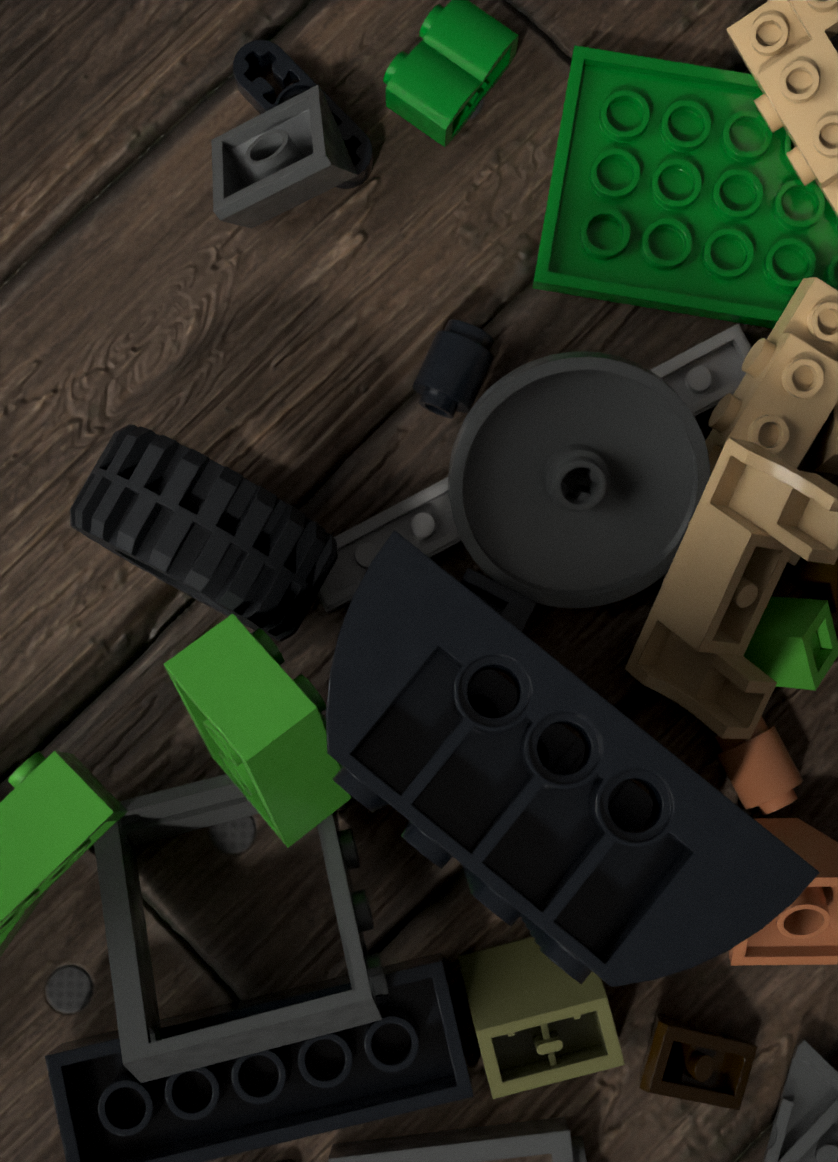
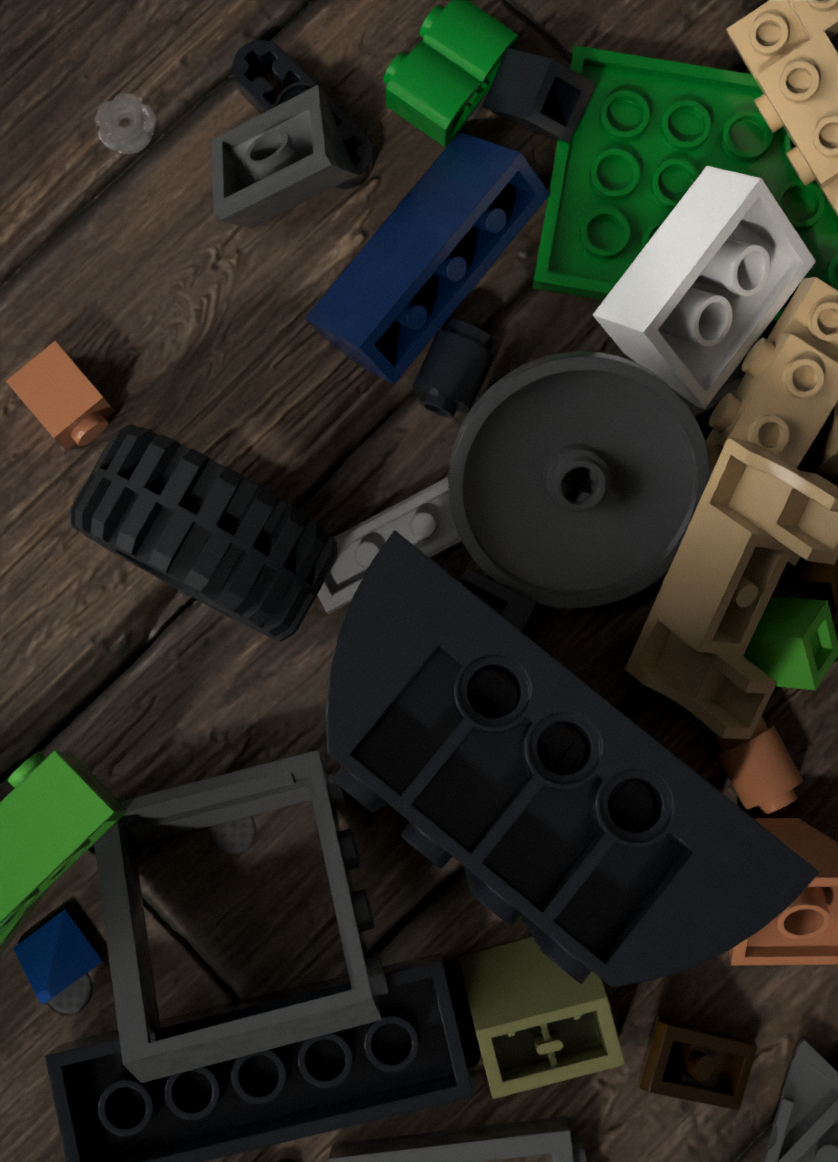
(56, 956): none -> blue slope
(62, 397): none -> nougat brick
(129, 138): none -> clear plate
(260, 726): bright green brick -> none
(428, 255): none -> dark blue brick
(539, 95): none -> black brick
(707, 284): none -> white slope

